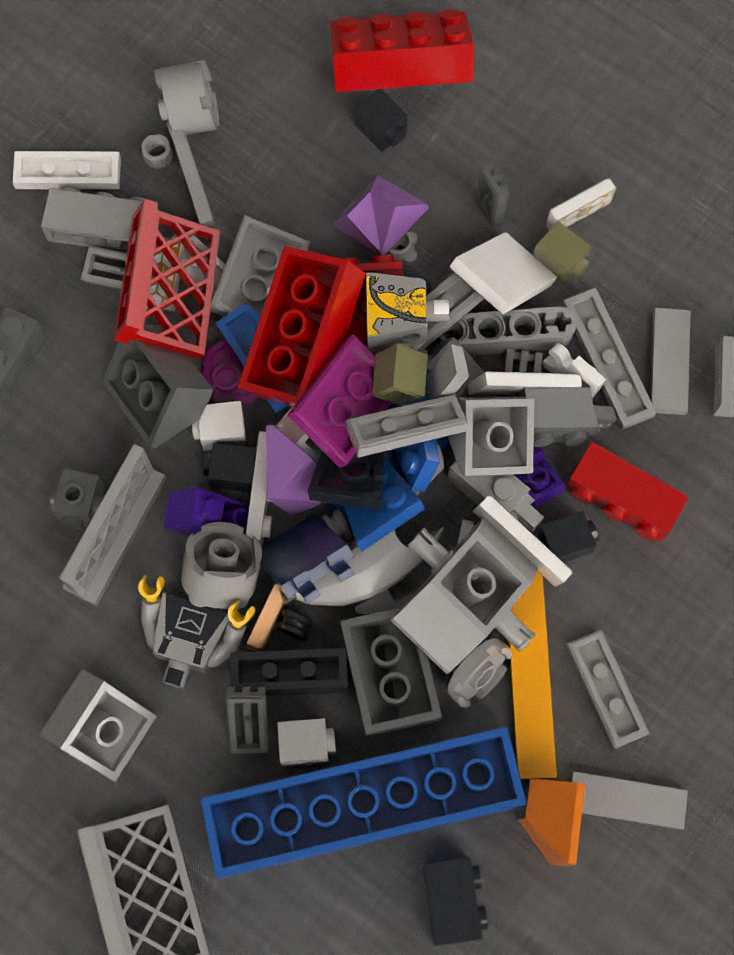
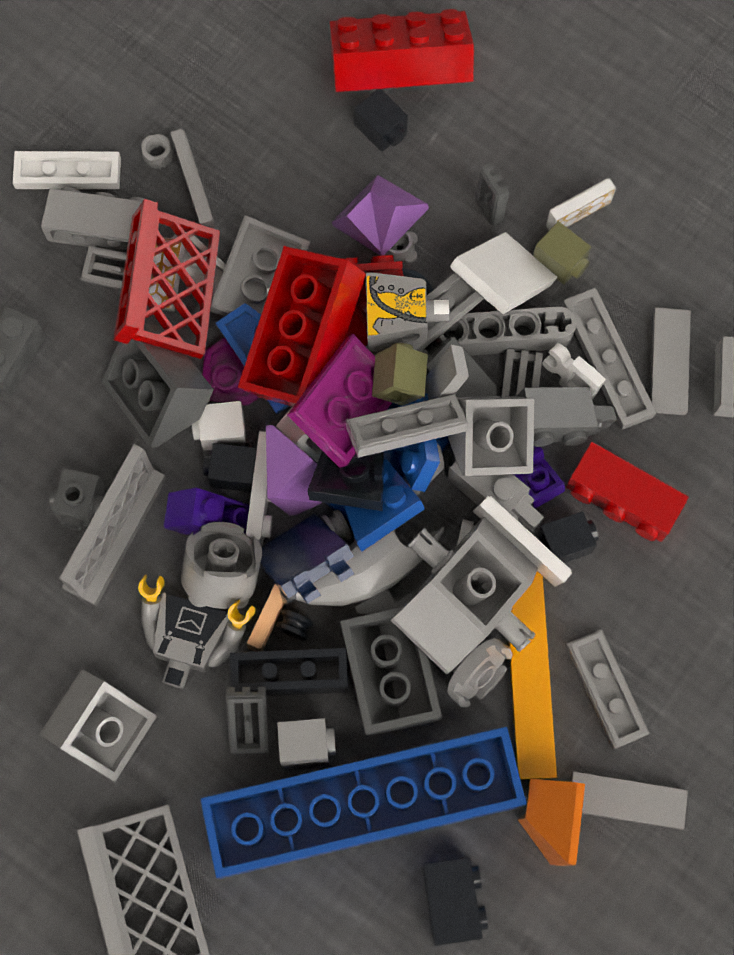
(187, 97): light grey brick -> none
(513, 382): white tile -> none

